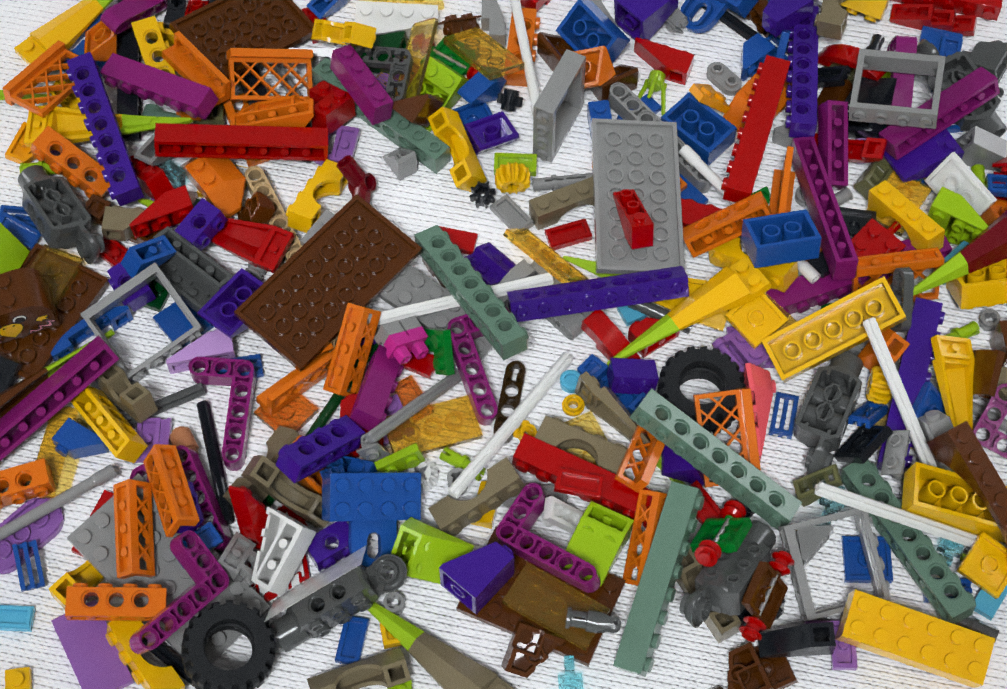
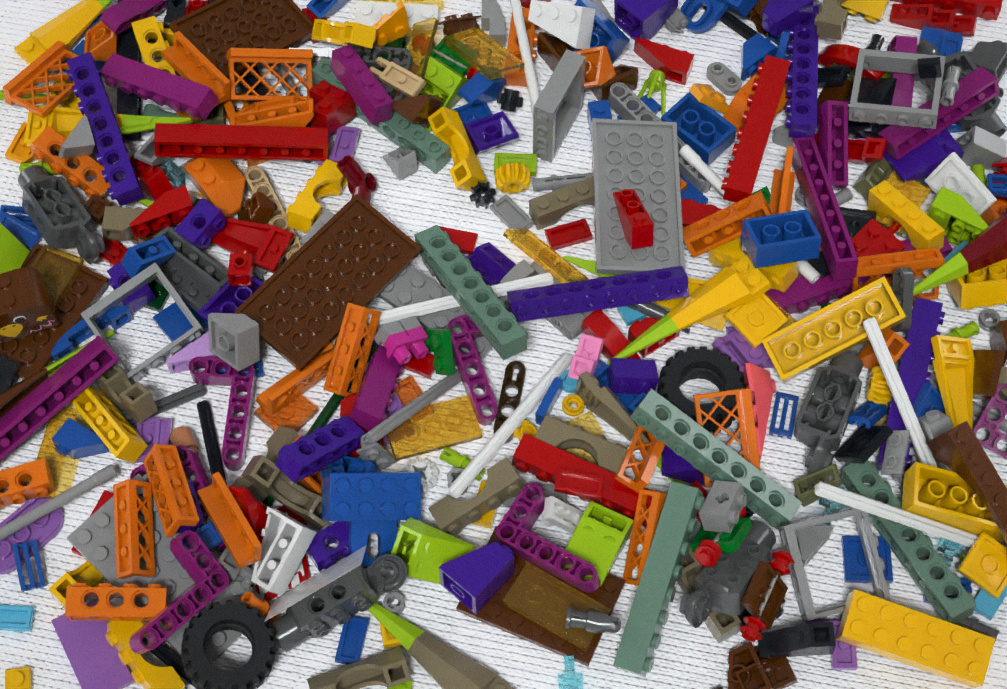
(79, 142): none -> light grey slope
(230, 522): none -> orange fence
(234, 339): none -> light grey slope
(240, 269): none -> red brick
(261, 605): none -> orange axle
(392, 26): none -> light orange wing
(398, 78): none -> tan hinge
(401, 460): lime plate -> none
(528, 649): reddish brown slope -> none
(549, 400): none -> blue tile
(565, 21): none -> white wedge
(586, 356): none -> bright pink slope
(723, 506): none -> light grey brick
(929, 68): none -> black tile
(950, 86): none -> light grey pin

